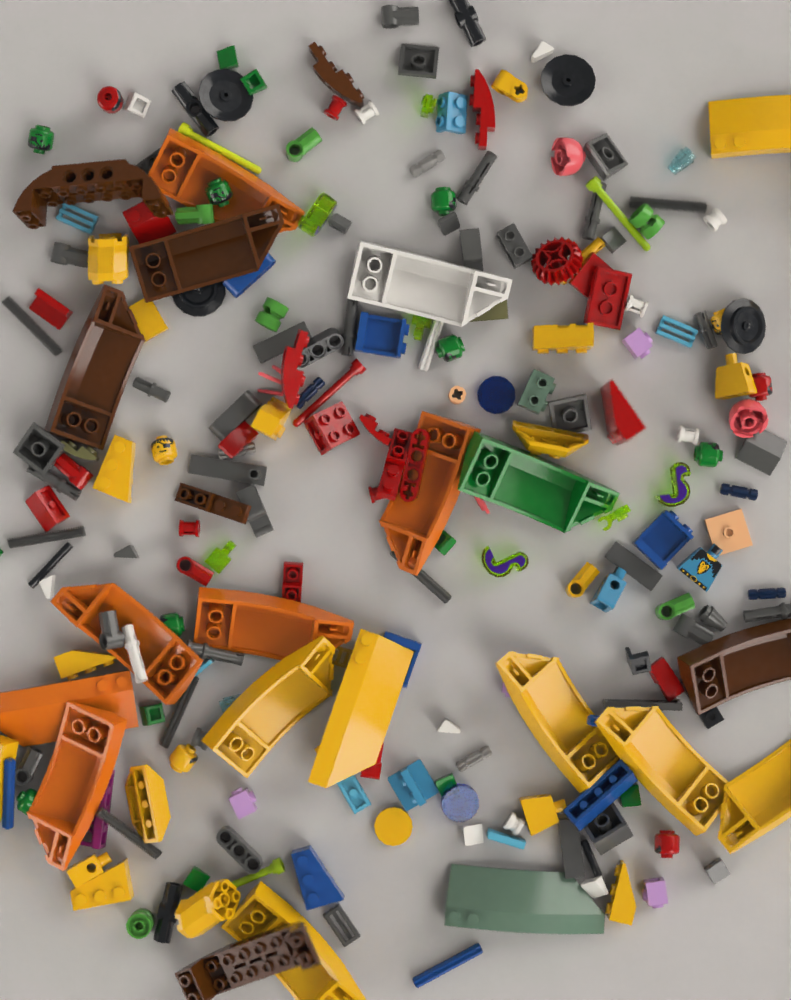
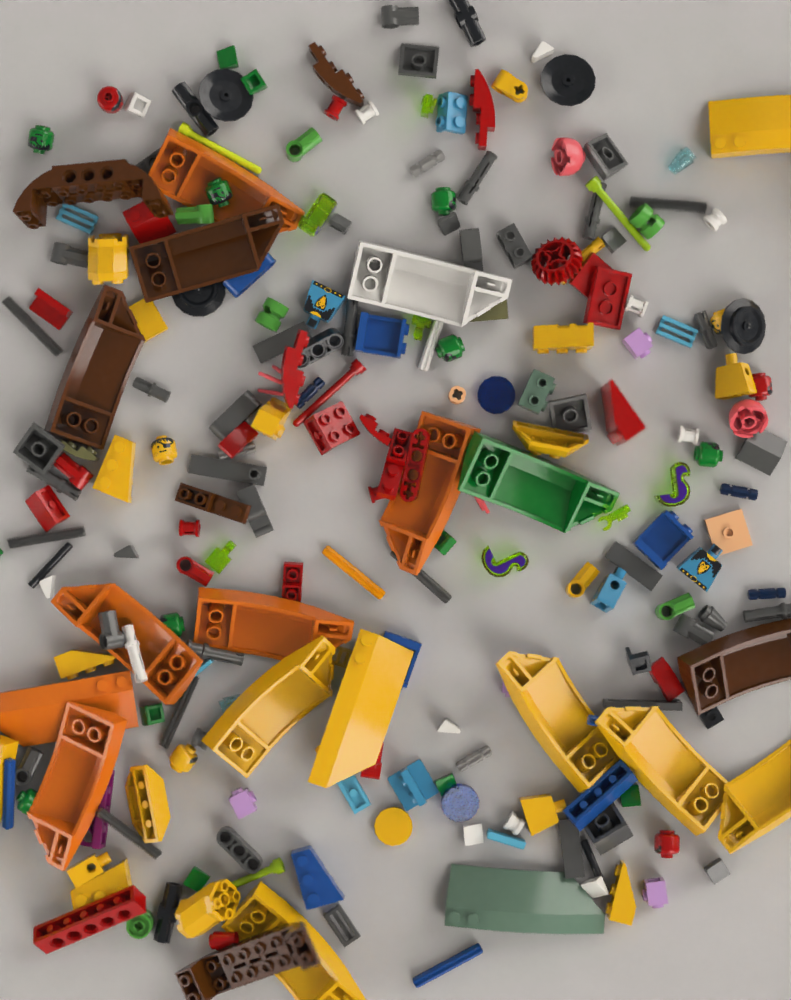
(89, 919): none -> red brick
(221, 940): none -> red cone
(322, 304): none -> torso
(353, 572): none -> light orange axle

